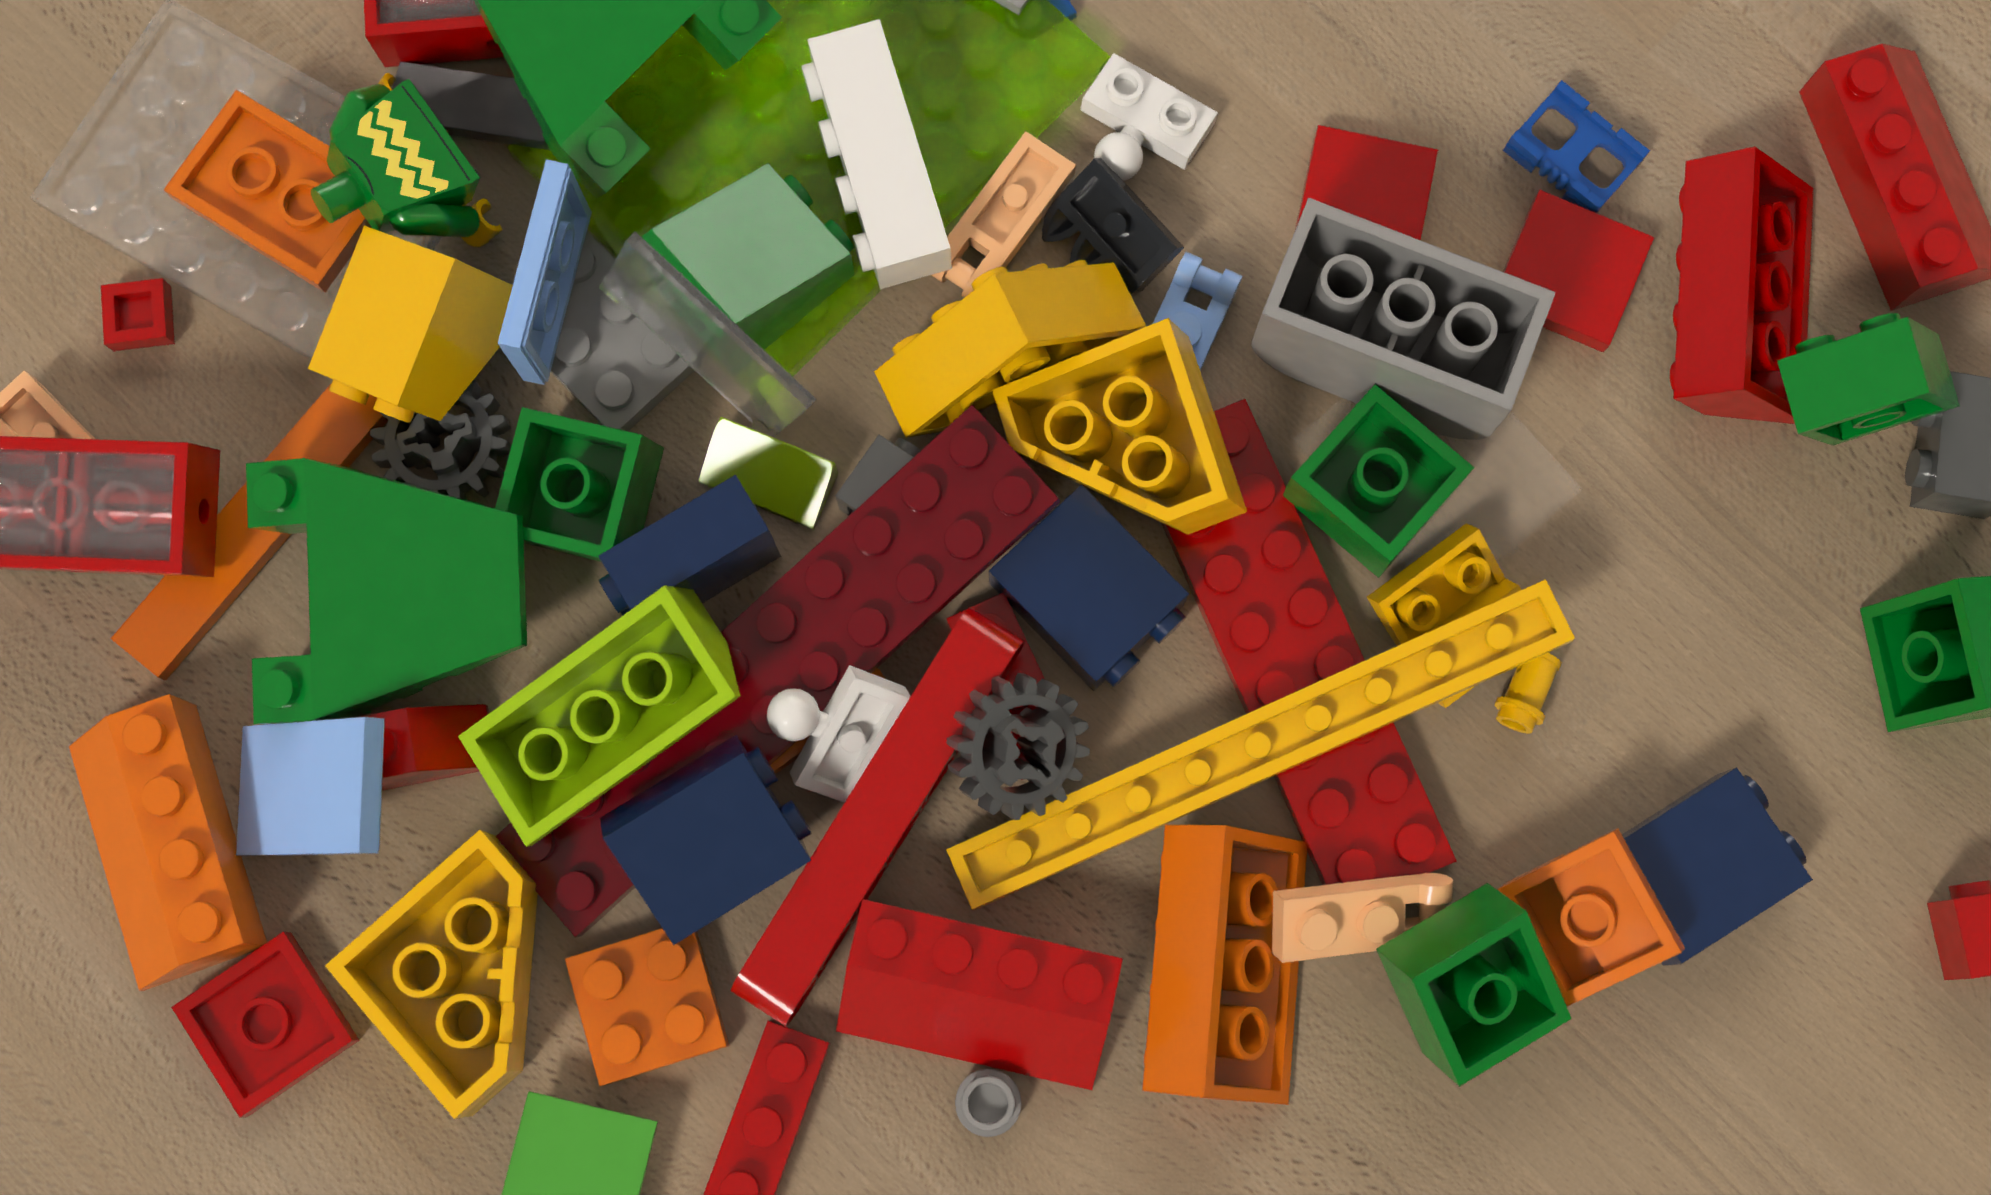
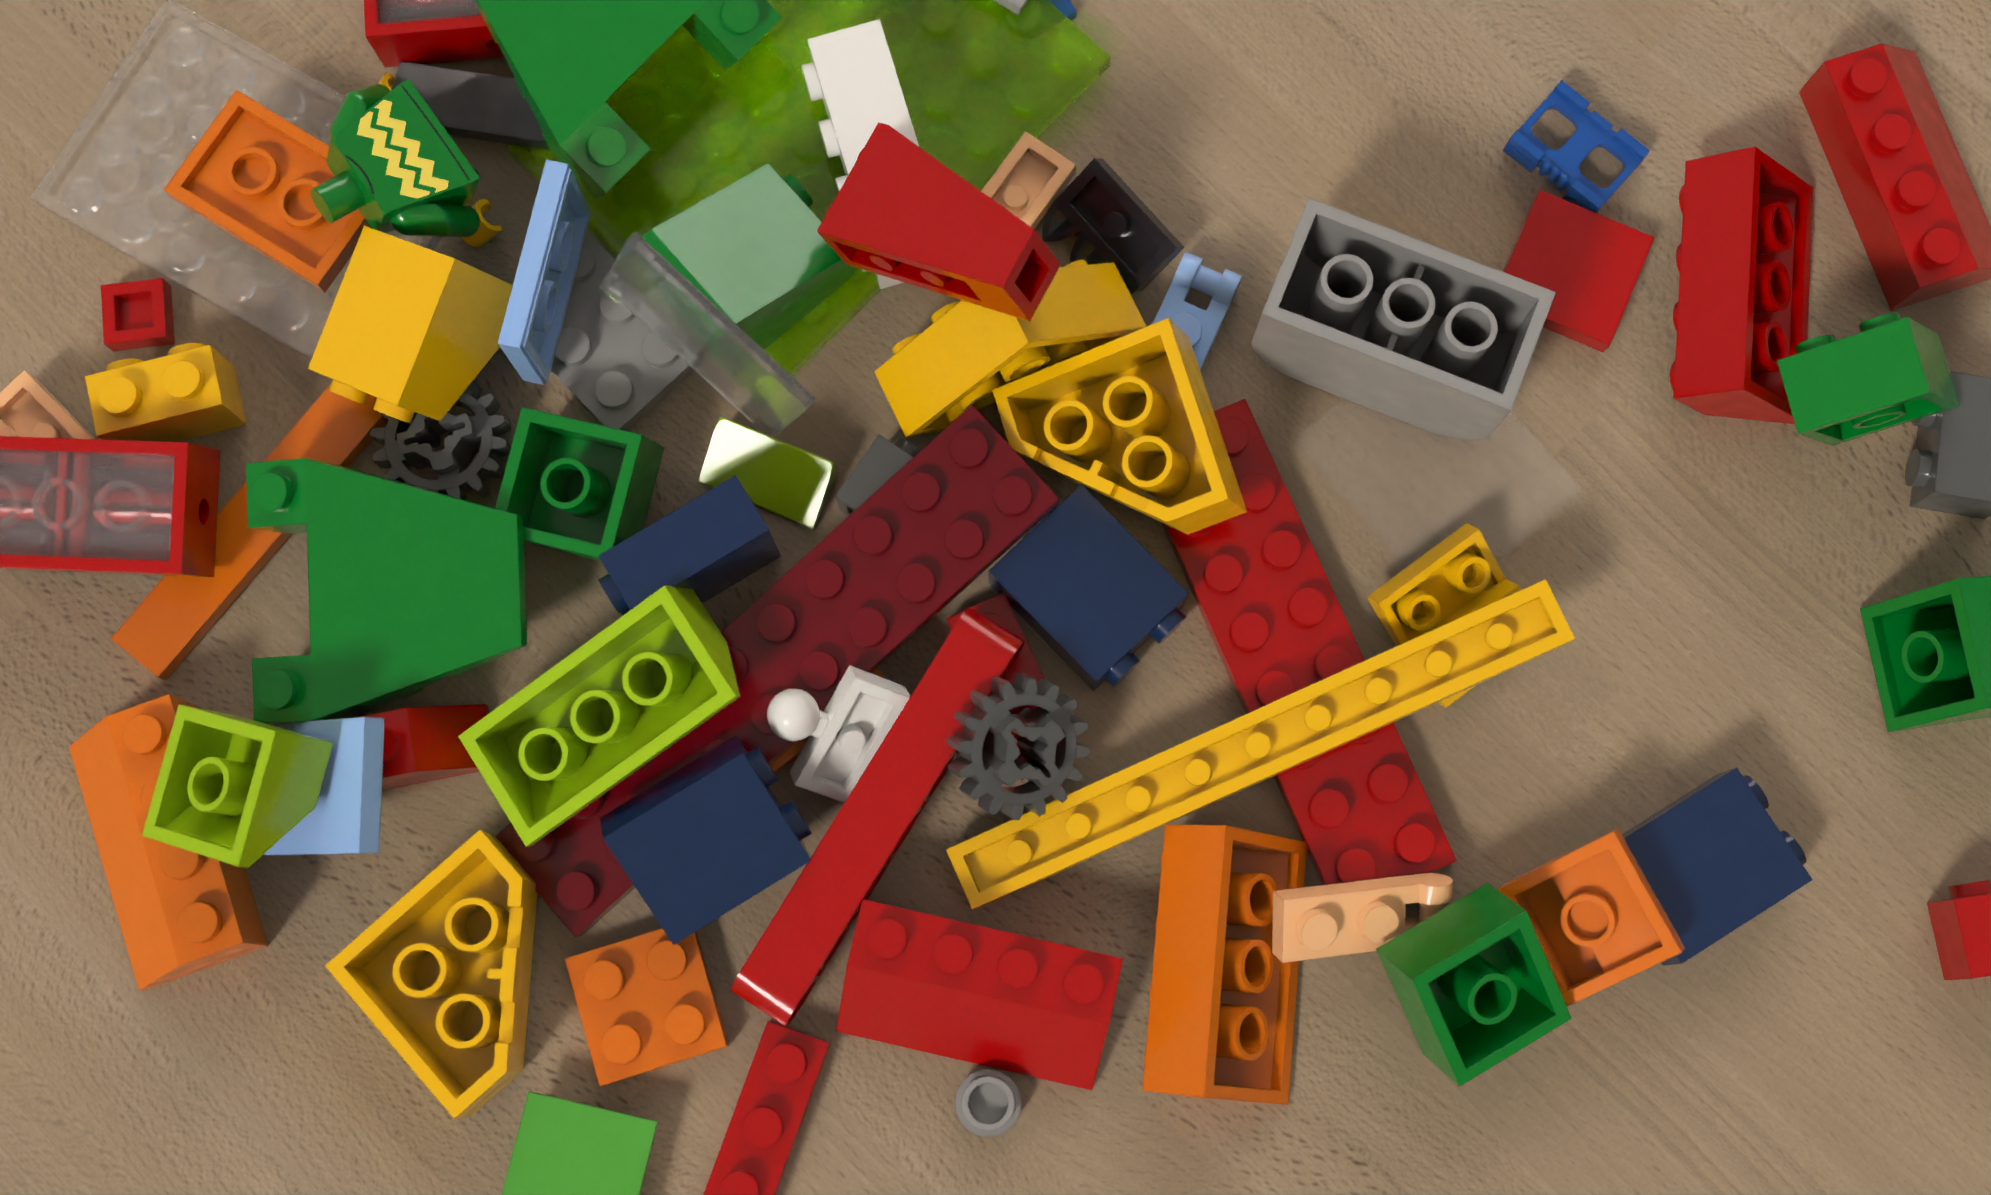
(166, 397): none -> yellow brick
(233, 785): none -> lime slope
(265, 1024): red tile -> none
(935, 230): none -> red slope
(1144, 114): white plate -> none
(1371, 178): red tile -> none
(1377, 480): green brick -> none
(1527, 693): yellow pin -> none

